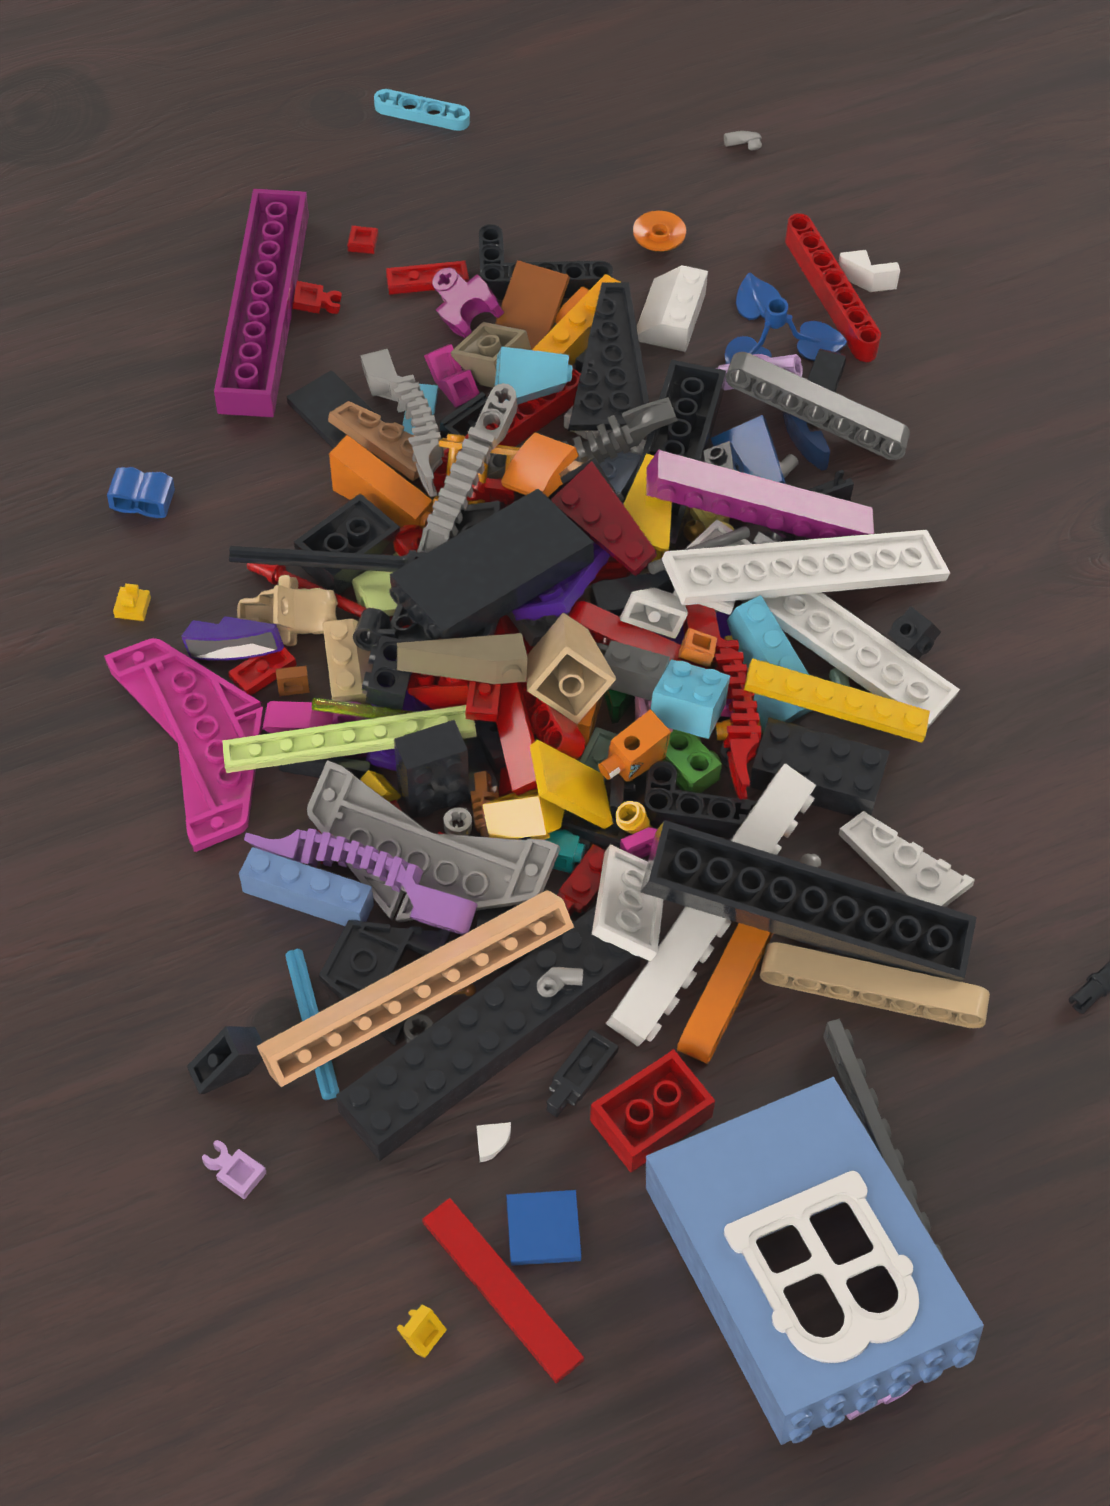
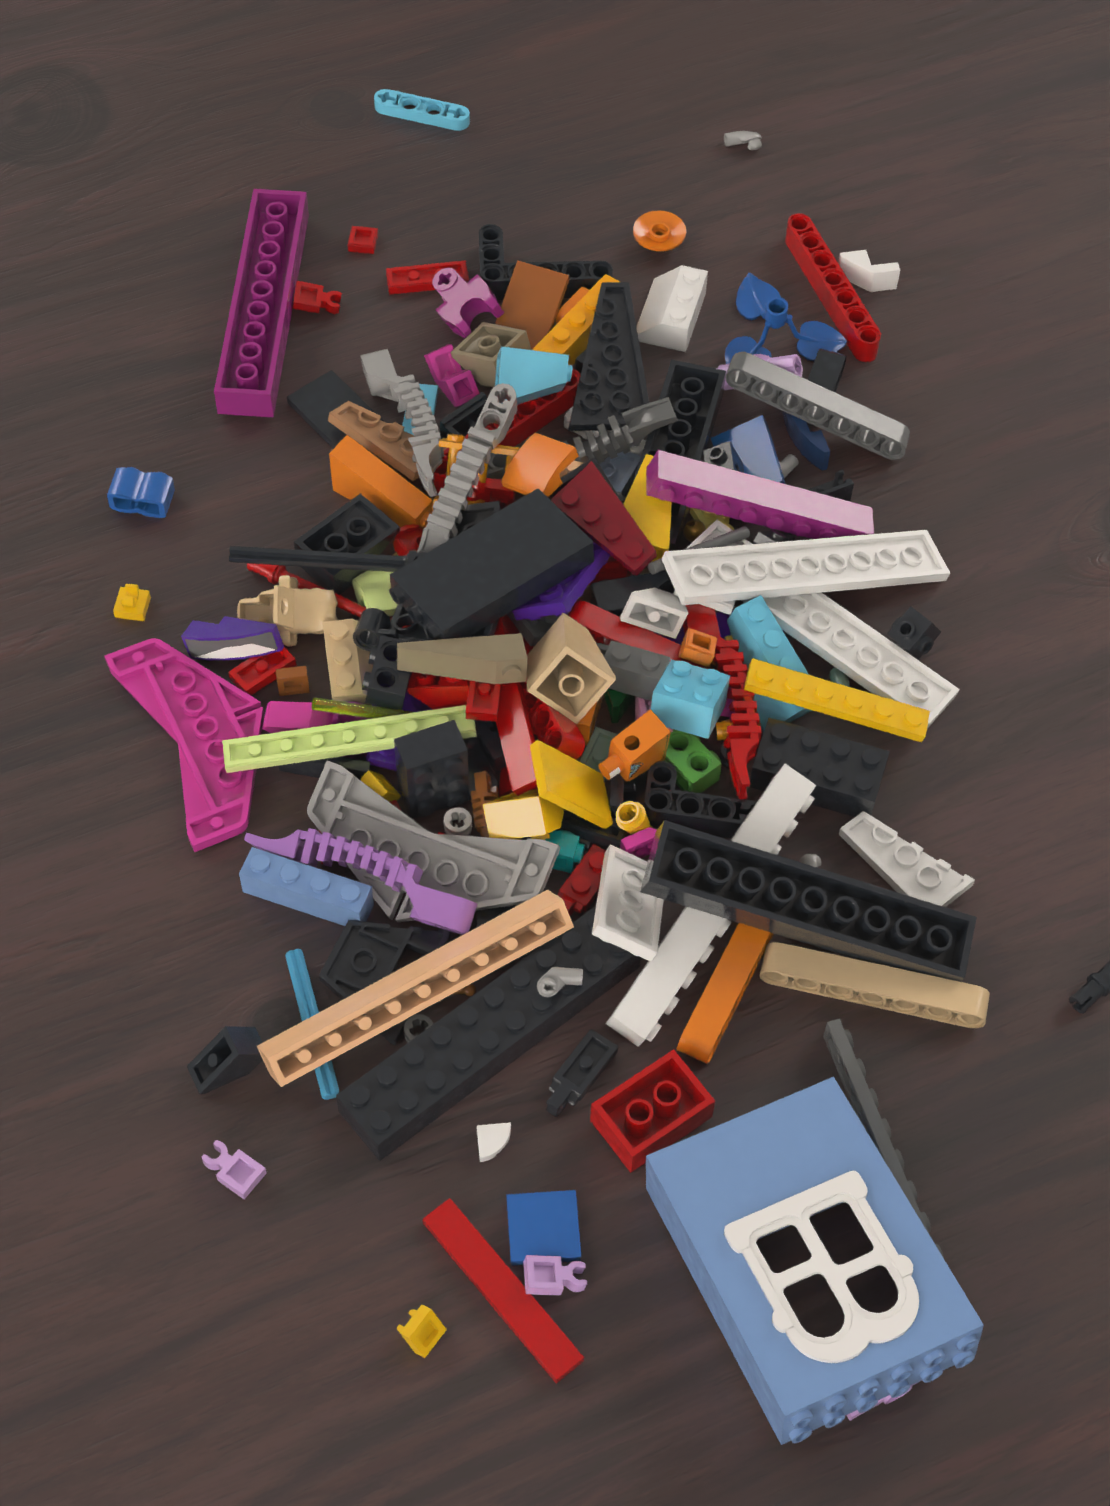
(547, 1276): none -> lavender plate

